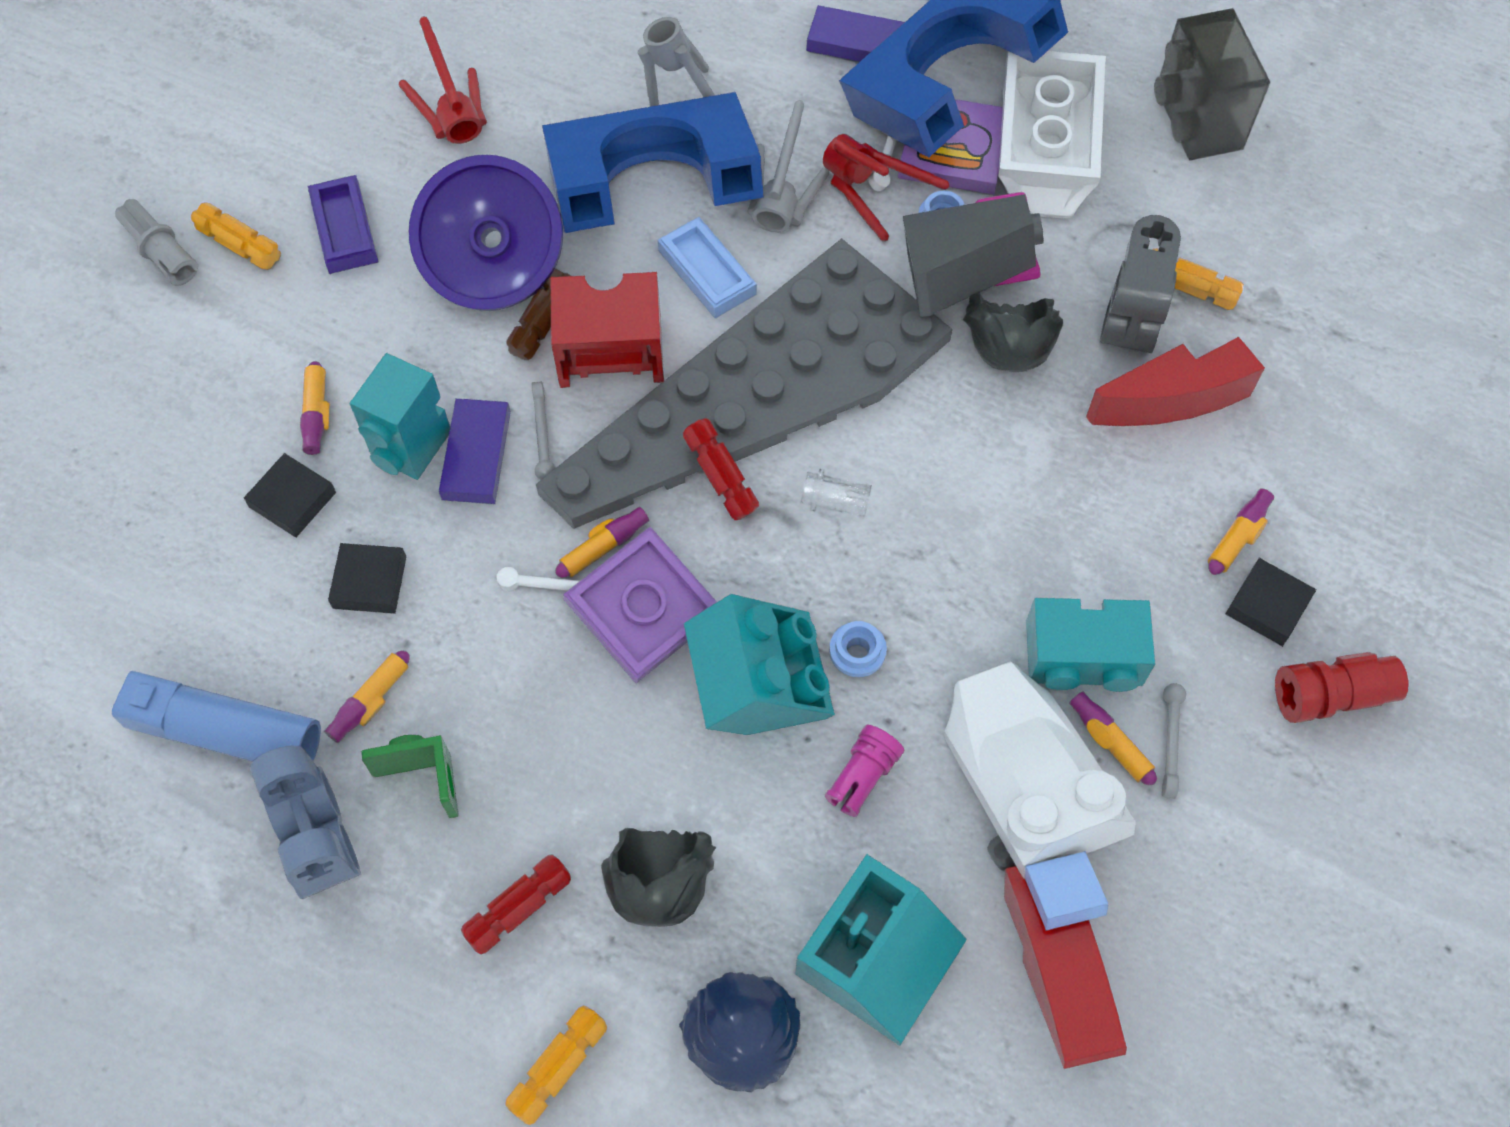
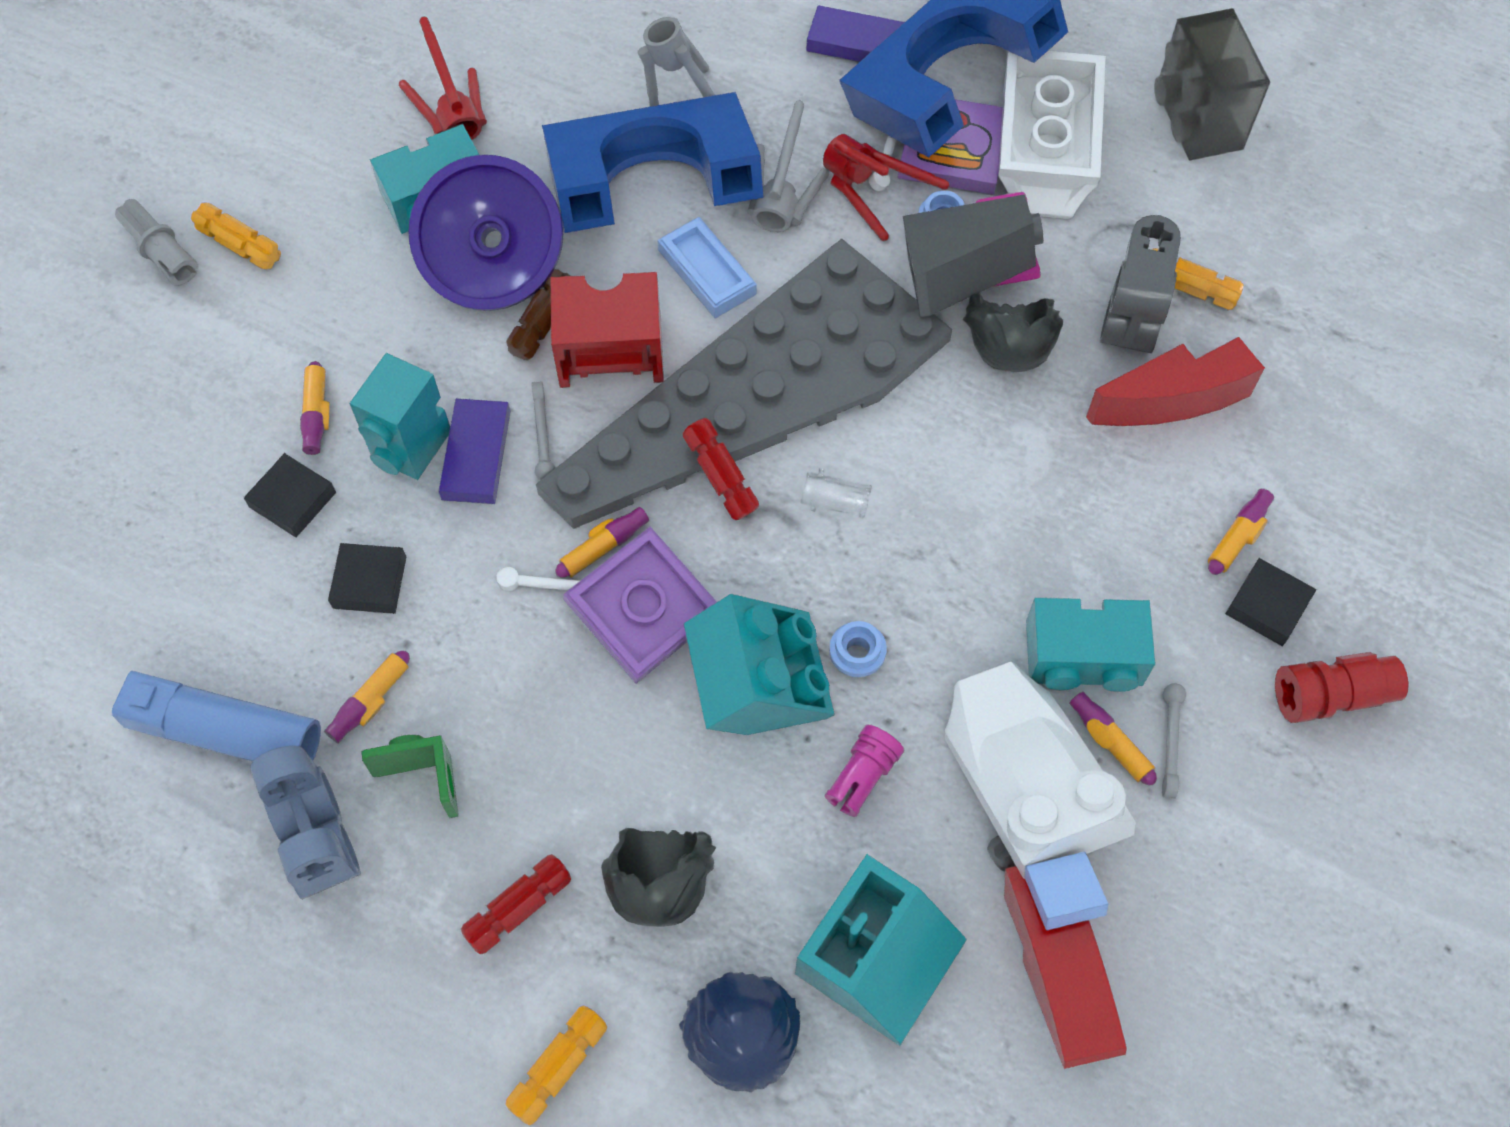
(342, 224): dark purple tile -> none
(404, 173): none -> teal brick

